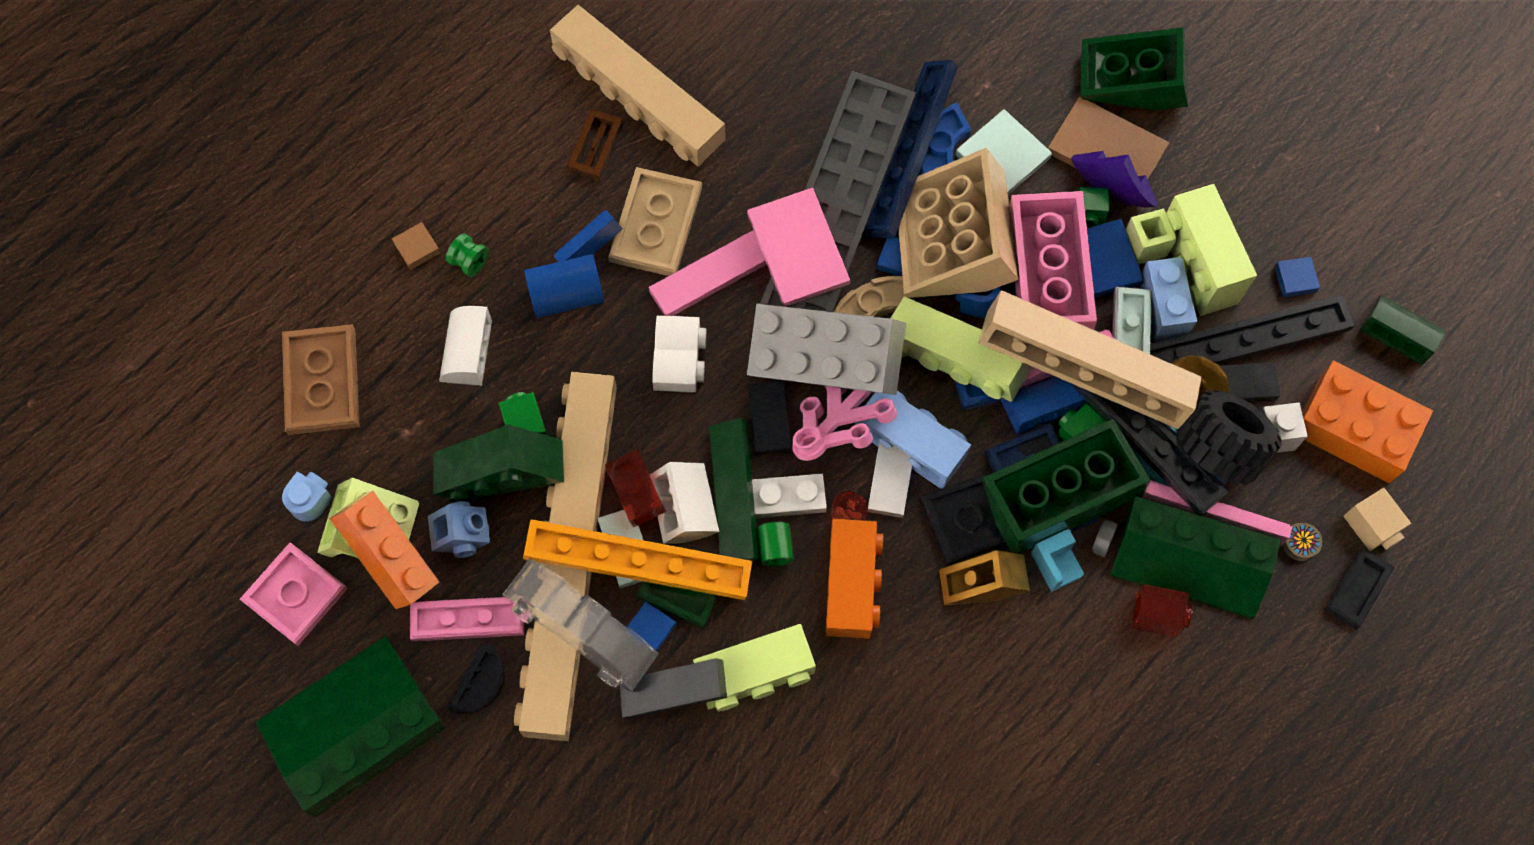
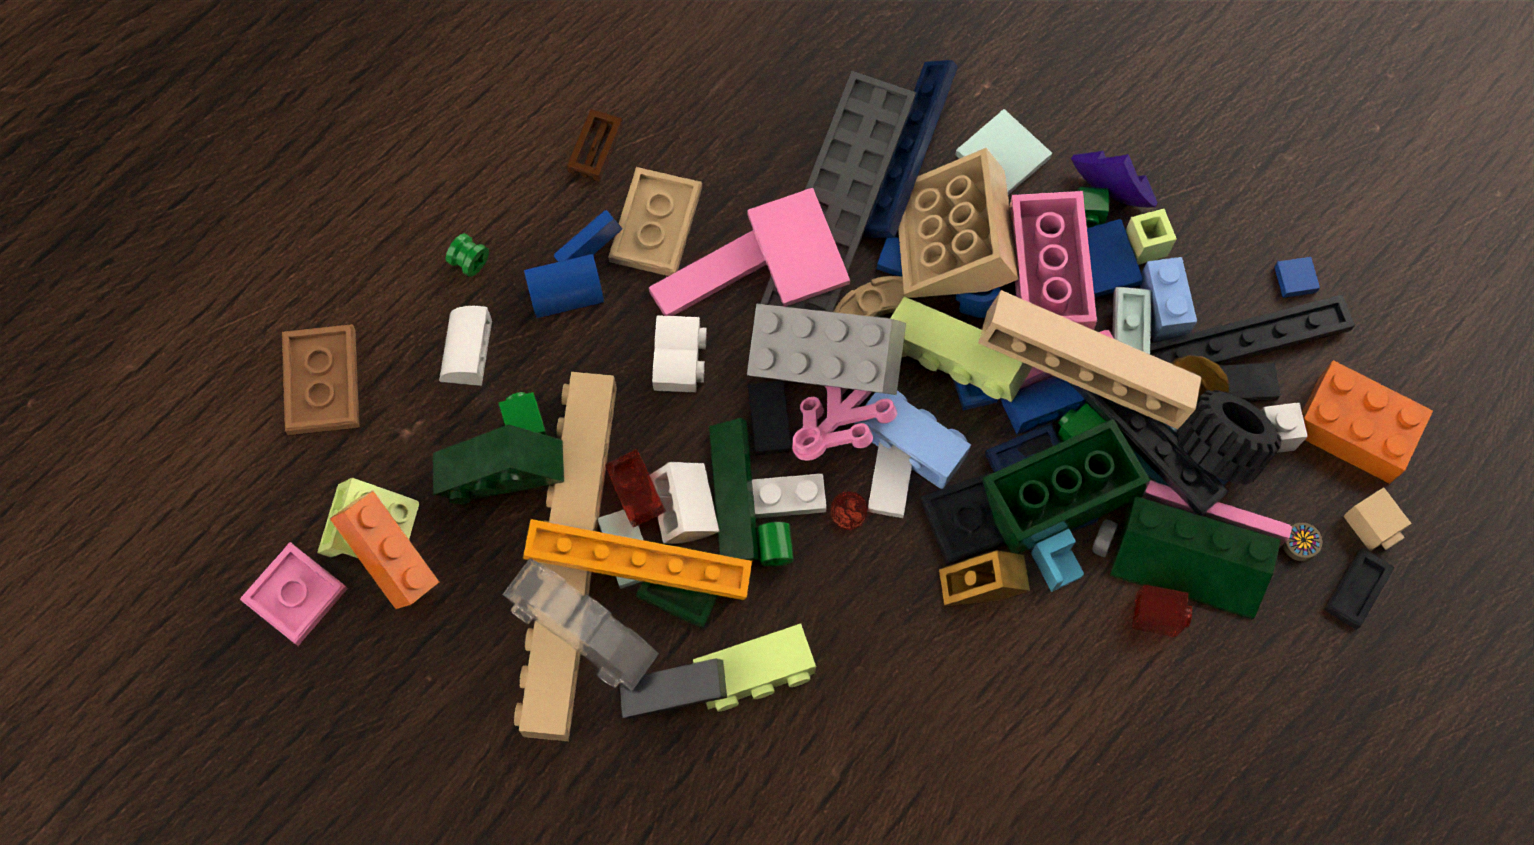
(306, 496): light blue plate -> none
(349, 727): dark green slope -> none
(416, 246): medium nougat tile -> none
(458, 529): medium blue brick -> none
(463, 619): bright pink tile -> none
(481, 682): black tile -> none
(637, 86): tan brick -> none
(652, 625): blue tile -> none
(853, 579): orange brick -> none
(949, 131): blue tile -> none
(1096, 129): medium nougat tile -> none
(1136, 69): dark green slope -> none
(1210, 250): yellowish green brick -> none
(1402, 330): dark green brick -> none

